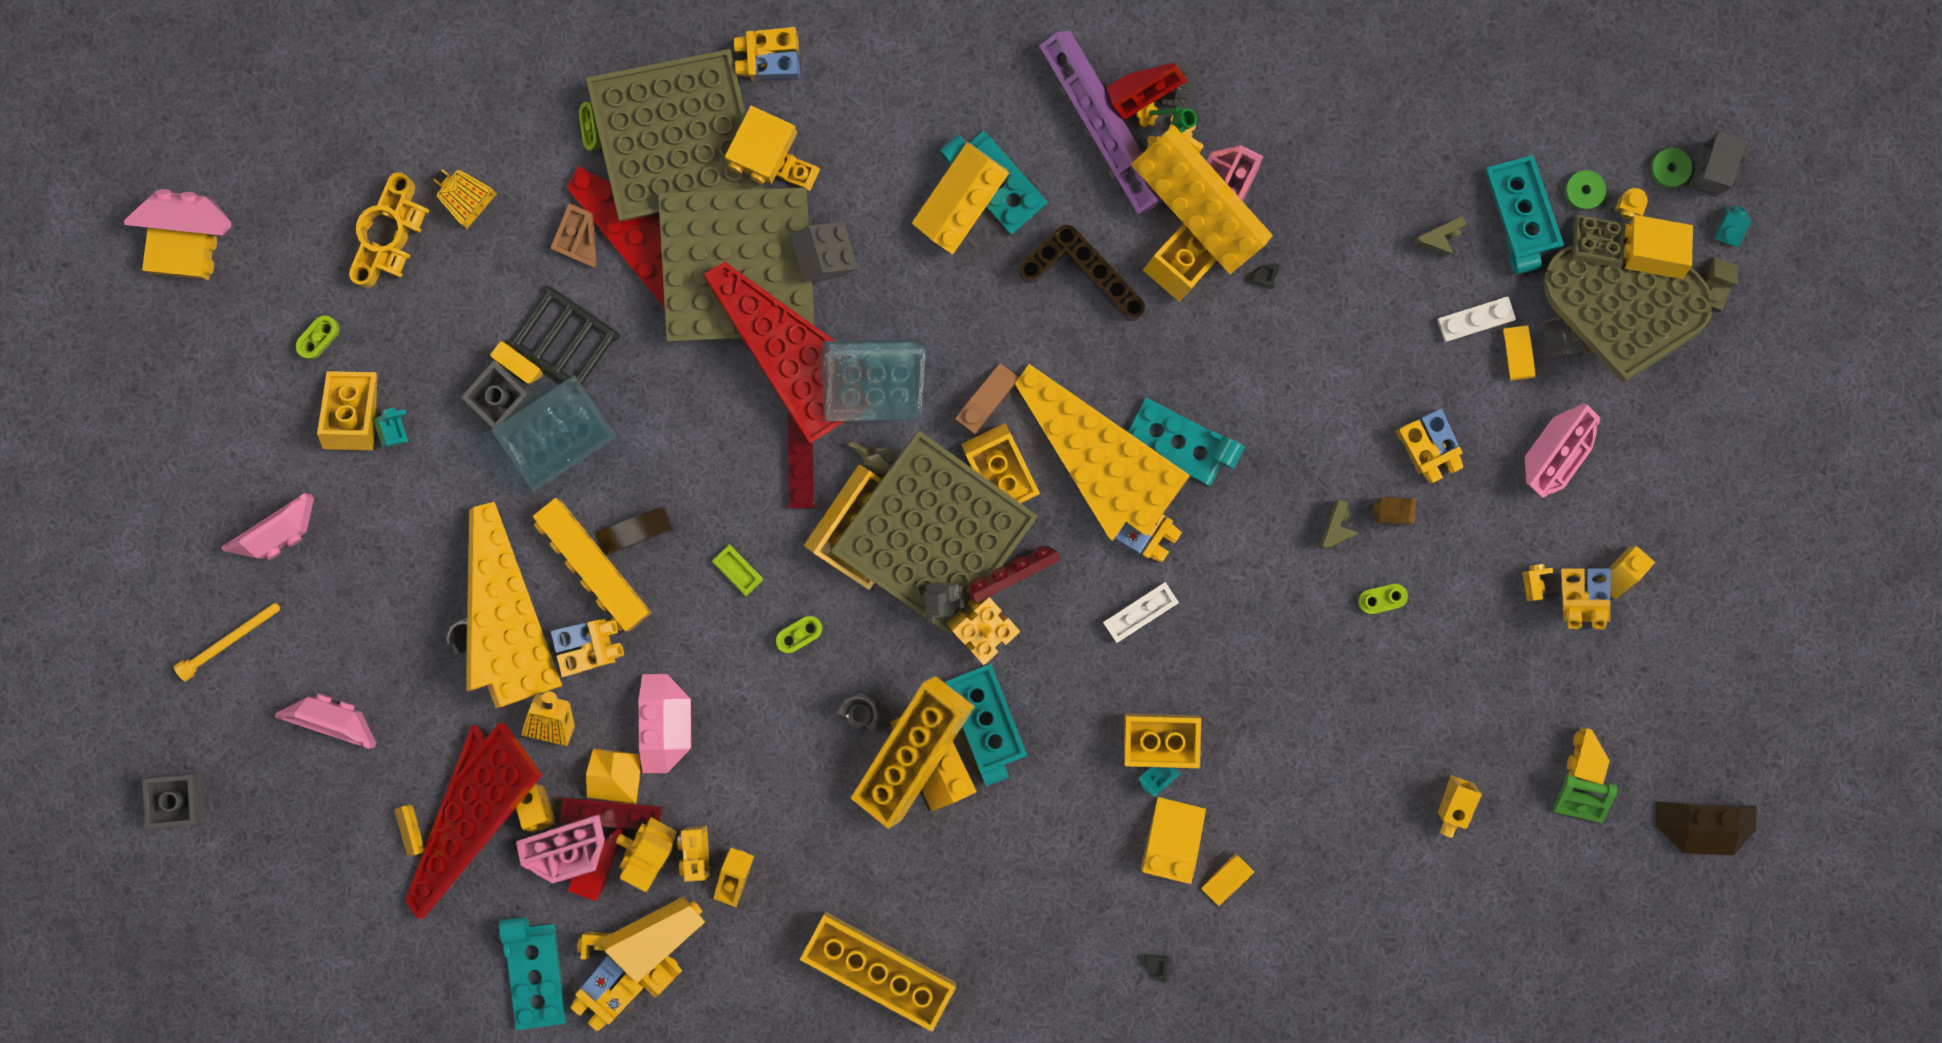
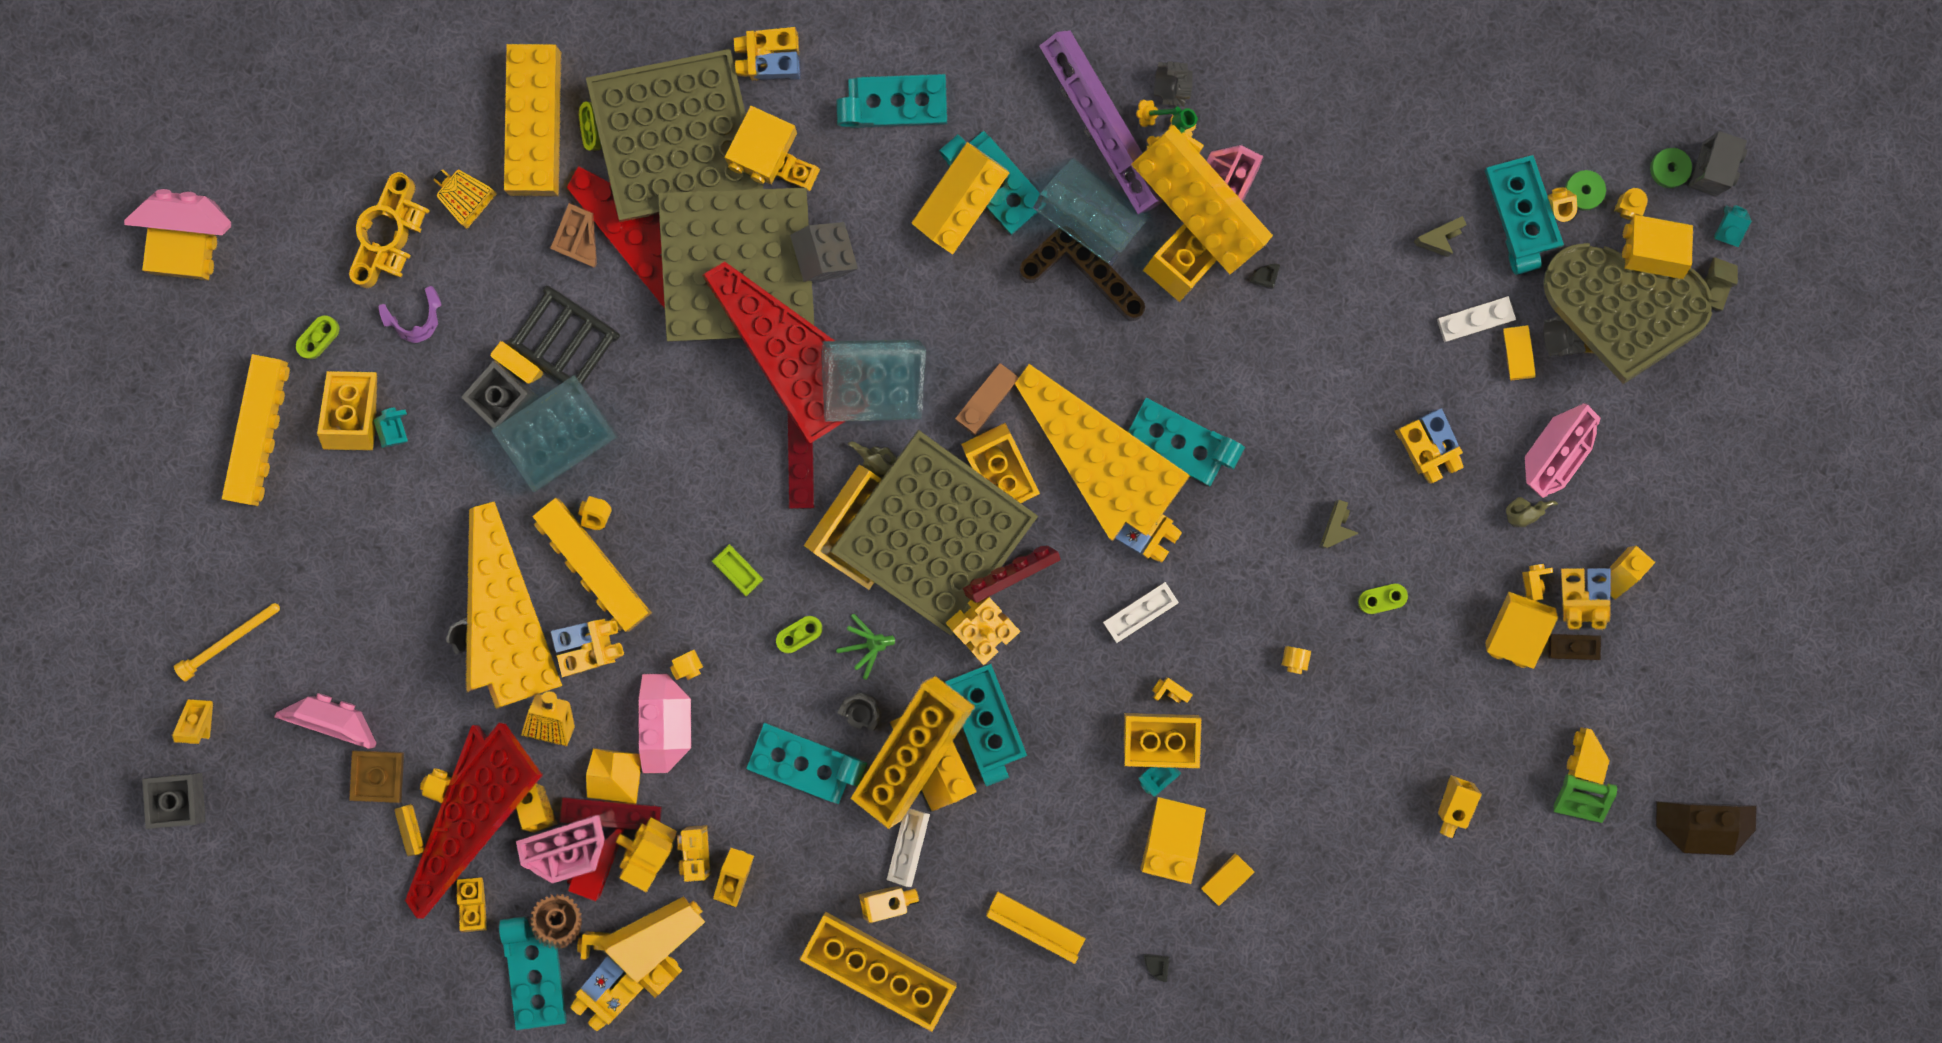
(194, 722): none -> yellow slope
(255, 430): none -> yellow brick
(275, 531): bright pink wedge -> none
(376, 776): none -> pearl gold plate
(418, 333): none -> medium lavender helmet
(435, 785): none -> yellow plate
(471, 904): none -> yellow slope
(532, 120): none -> yellow brick
(551, 908): none -> medium nougat brick
(594, 513): none -> yellow plate
(635, 530): dark brown slope -> none
(686, 665): none -> yellow plate
(843, 766): none -> teal hinge
(855, 112): none -> teal hinge
(874, 643): none -> bright green plant
(876, 906): none -> yellow torso
(908, 847): none -> white plate
(942, 600): dark grey hair -> none
(1035, 927): none -> yellow fence
(1091, 211): none -> clear light blue slope
(1144, 87): red slope -> none
(1176, 692): none -> yellow bracket
(1296, 659): none -> yellow plate
(1394, 510): pearl gold slope -> none
(1521, 630): none -> yellow brick
(1522, 514): none -> olive piece
(1563, 204): none -> yellow plate
(1575, 647): none -> dark brown plate
(1598, 241): olive tile -> none

